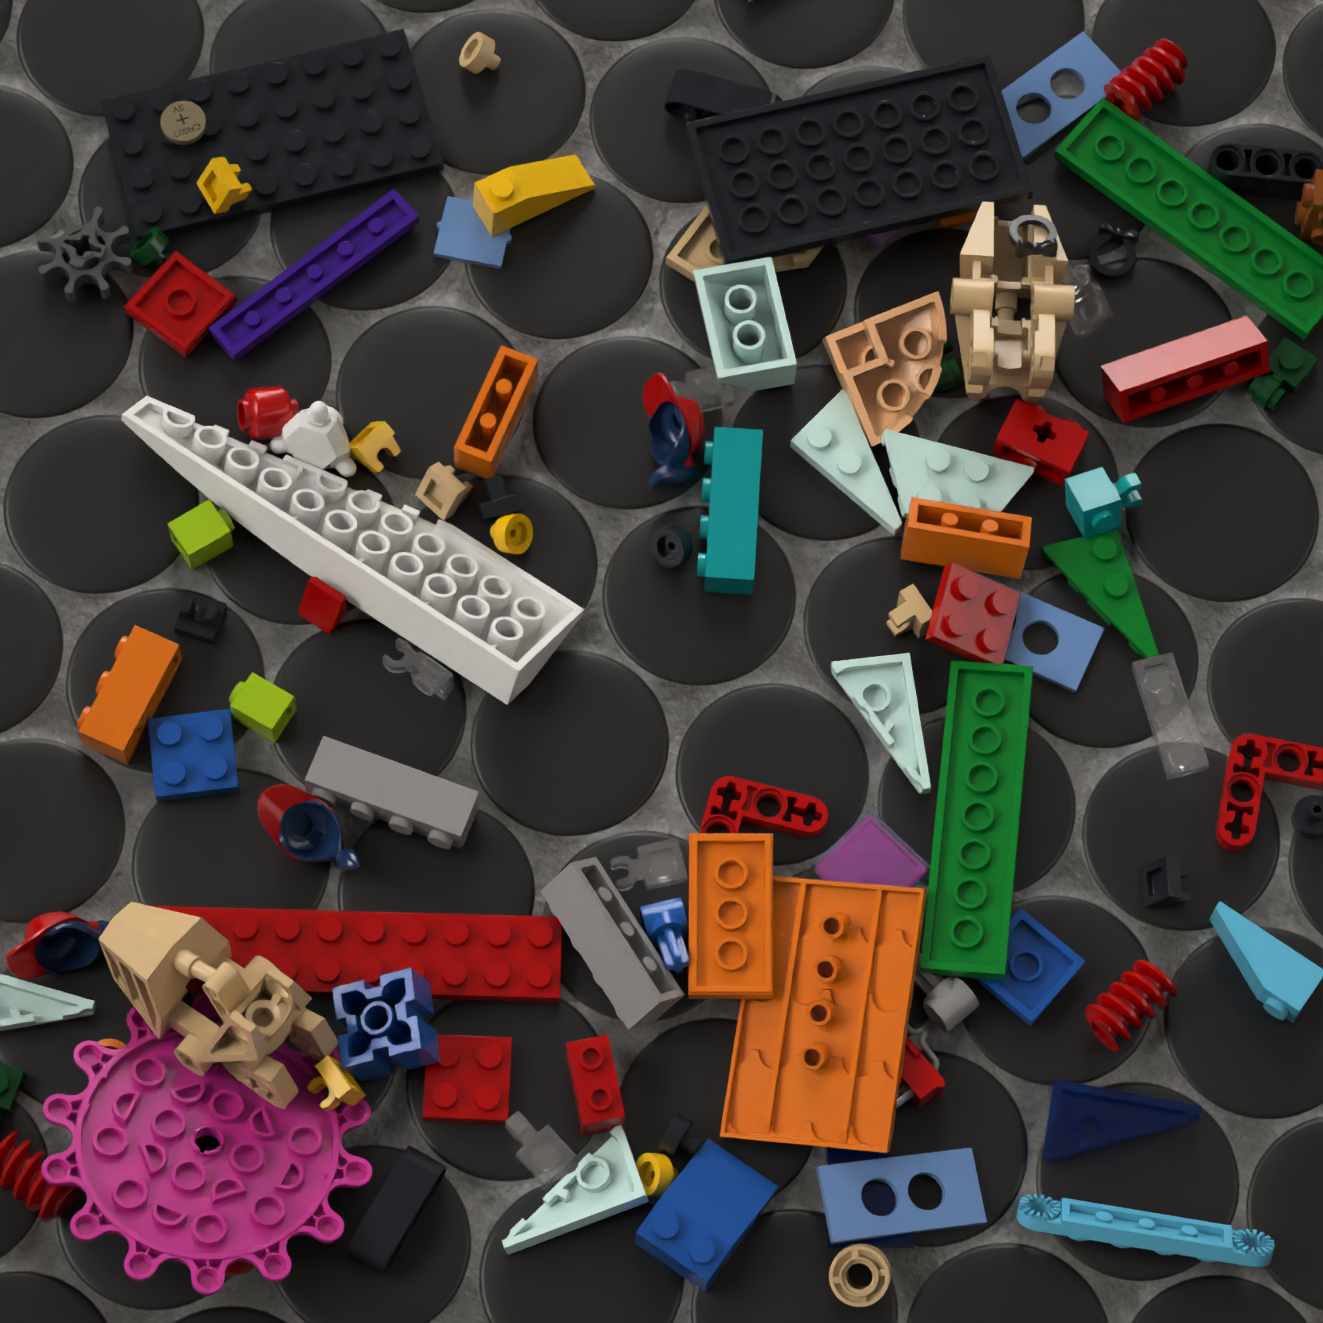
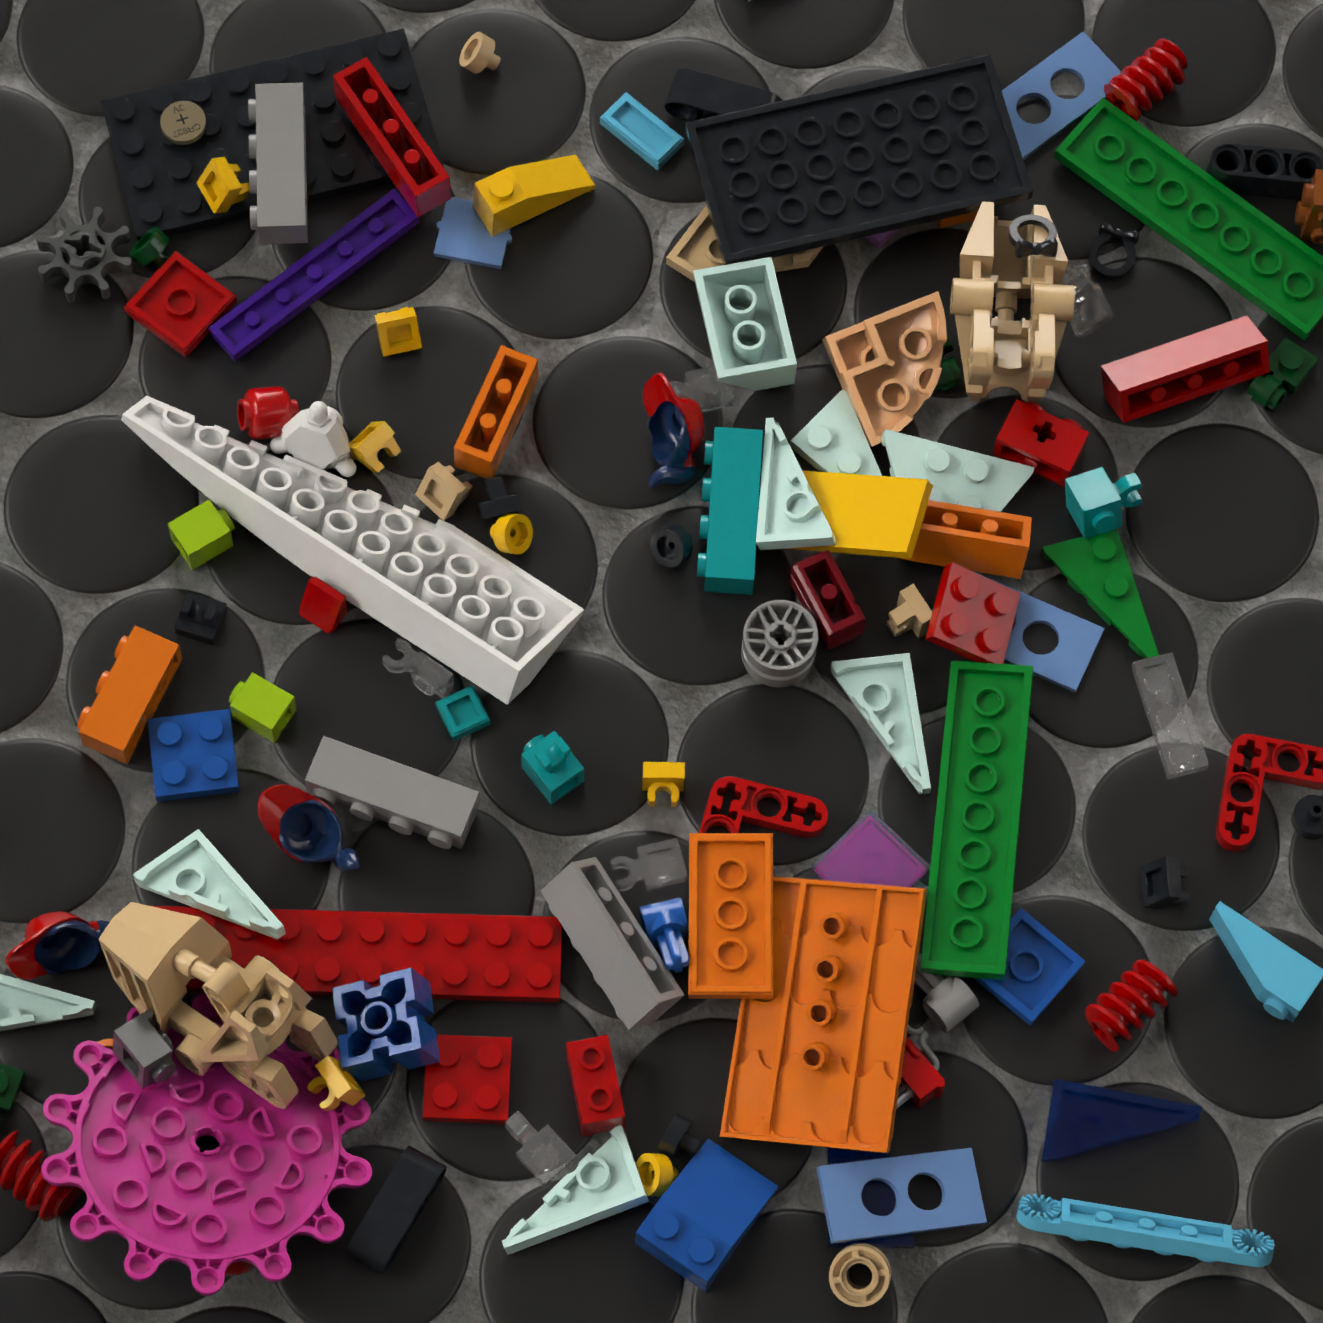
(144, 1050): none -> dark grey brick
(203, 879): none -> light aqua wing
(280, 163): none -> light grey brick
(392, 137): none -> red brick
(398, 331): none -> yellow tile
(462, 713): none -> teal tile
(551, 766): none -> teal brick
(641, 131): none -> medium azure tile
(663, 777): none -> yellow tile
(785, 624): none -> light grey wheel
(787, 506): none -> light aqua wing
(827, 599): none -> dark red brick
(870, 512): none -> yellow tile

